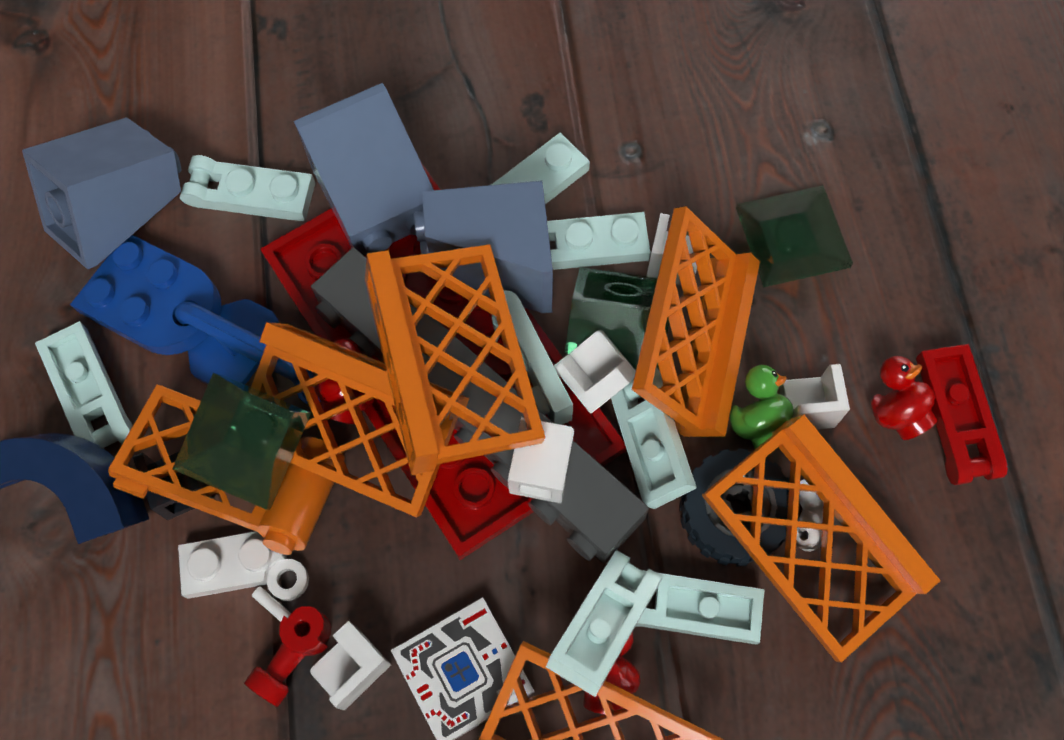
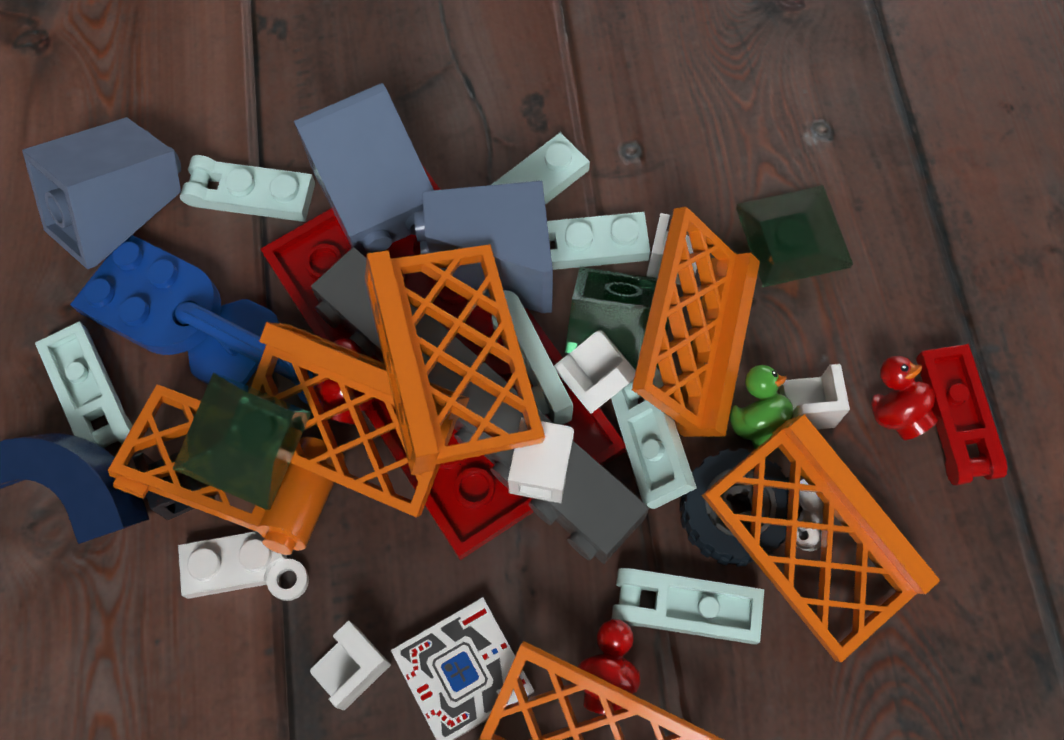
(270, 603): white piece -> none
(301, 635): red leg -> none
(603, 624): light aqua plate -> none

